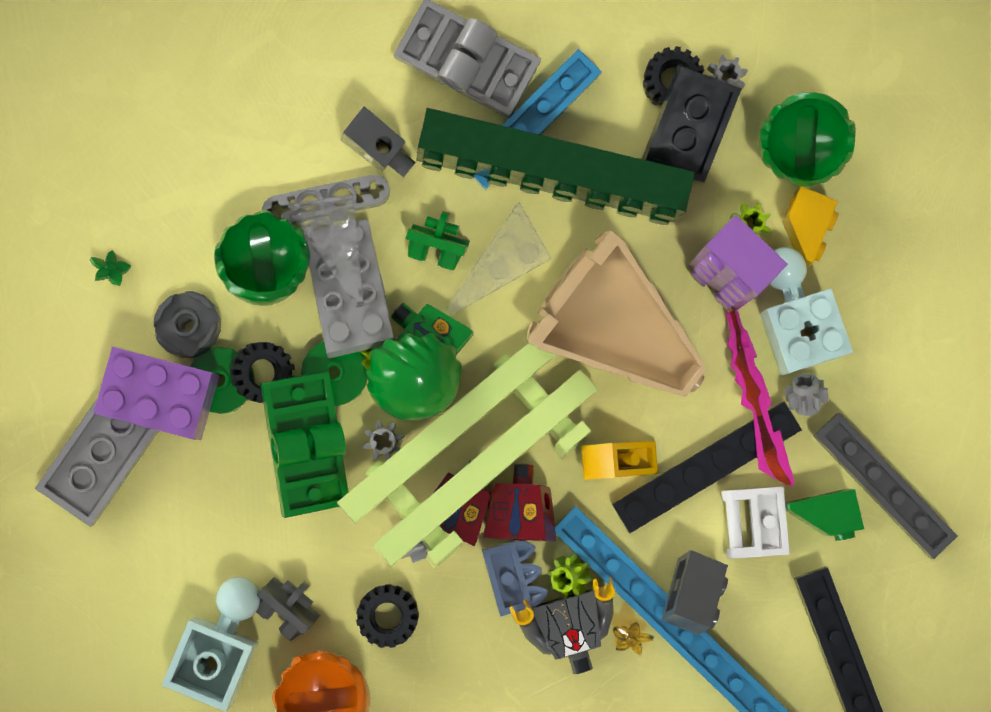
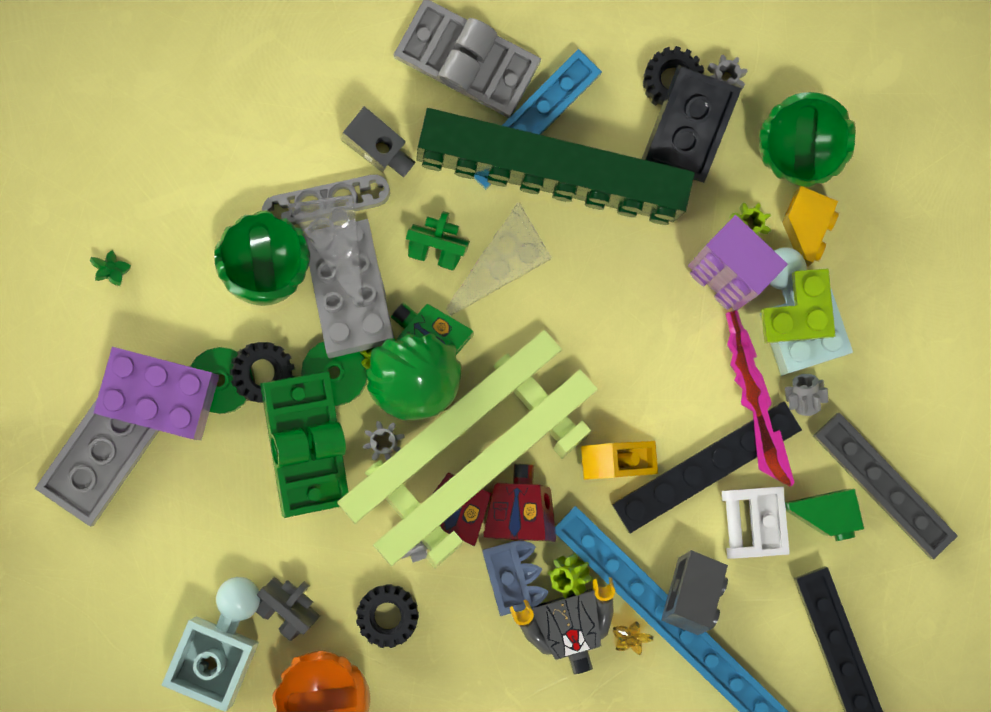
(174, 315): dark grey plate -> none
(616, 321): tan cone -> none
(810, 316): none -> lime plate

